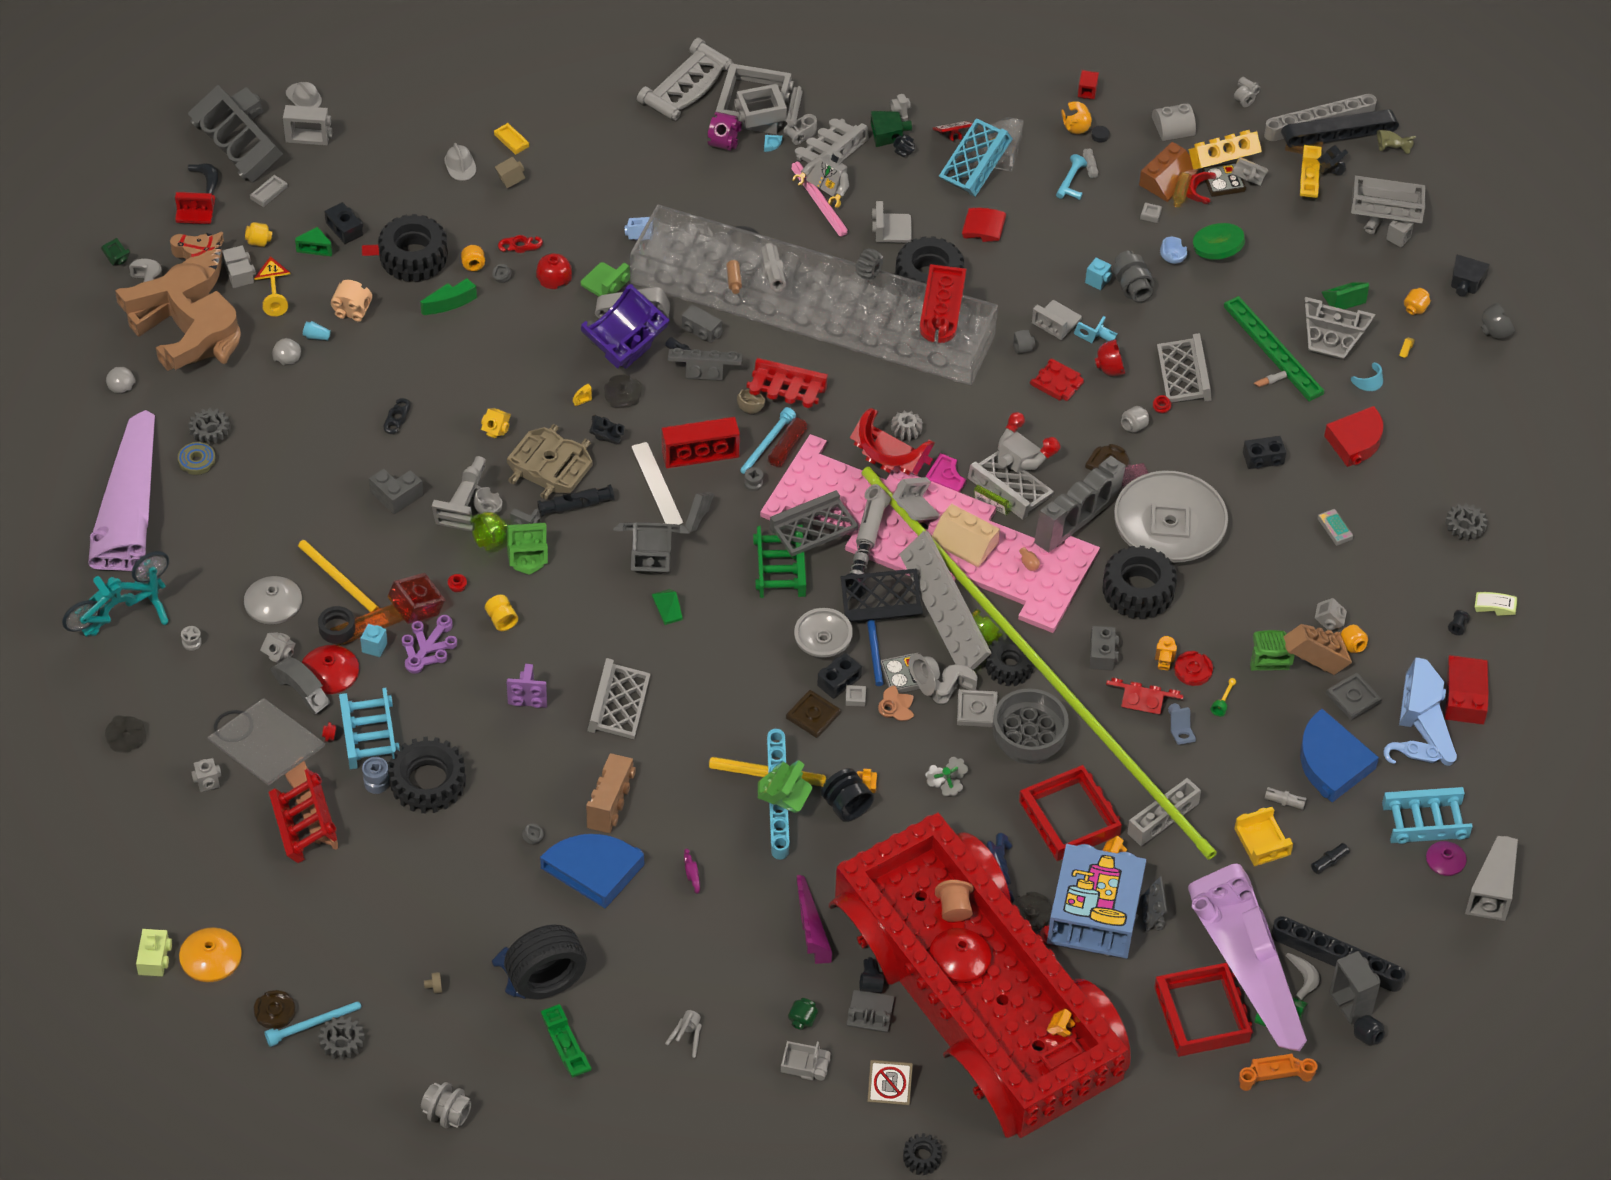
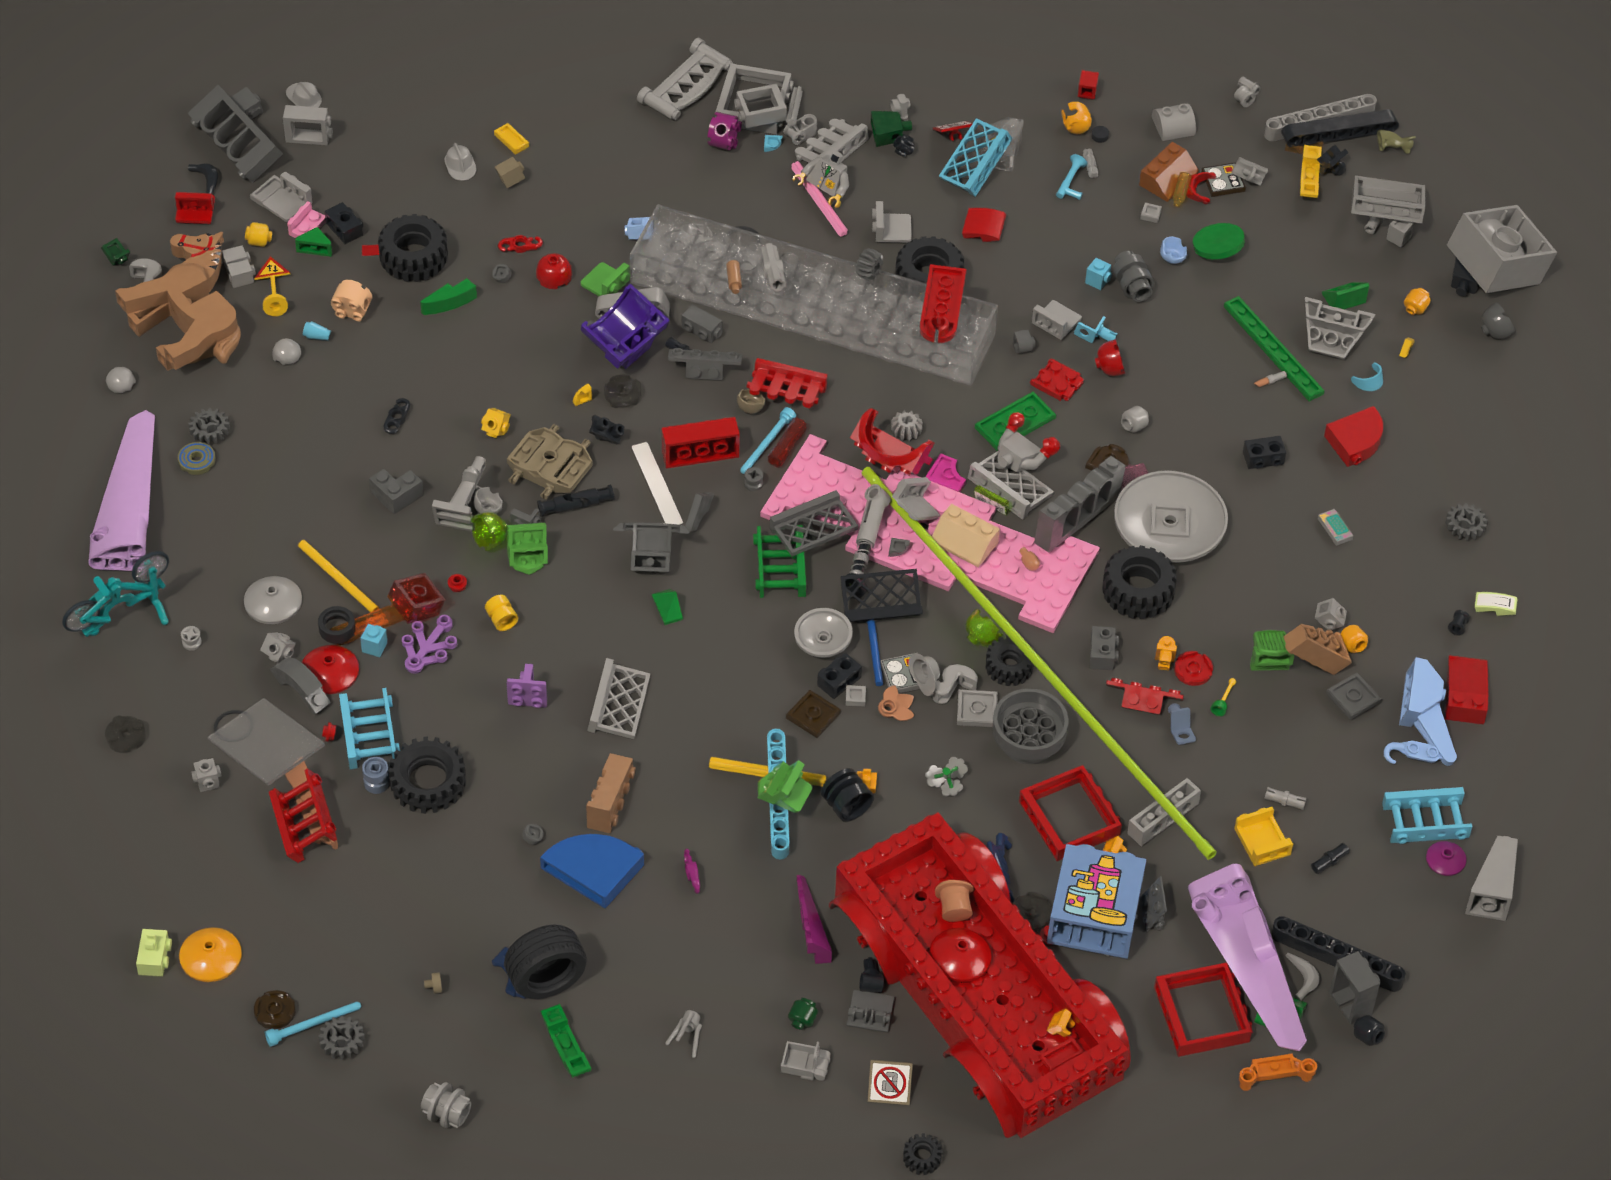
(289, 198): none -> light grey bracket
(305, 220): none -> bright pink bracket
(473, 258): light orange head -> none
(898, 547): none -> dark grey tile
(945, 602): light grey plate -> none
(1031, 406): none -> green tile
(1162, 400): red plate -> none
(1199, 364): light grey fence -> none
(1249, 145): yellow brick -> none
(1333, 756): blue brick -> none
(1501, 248): none -> light grey piece

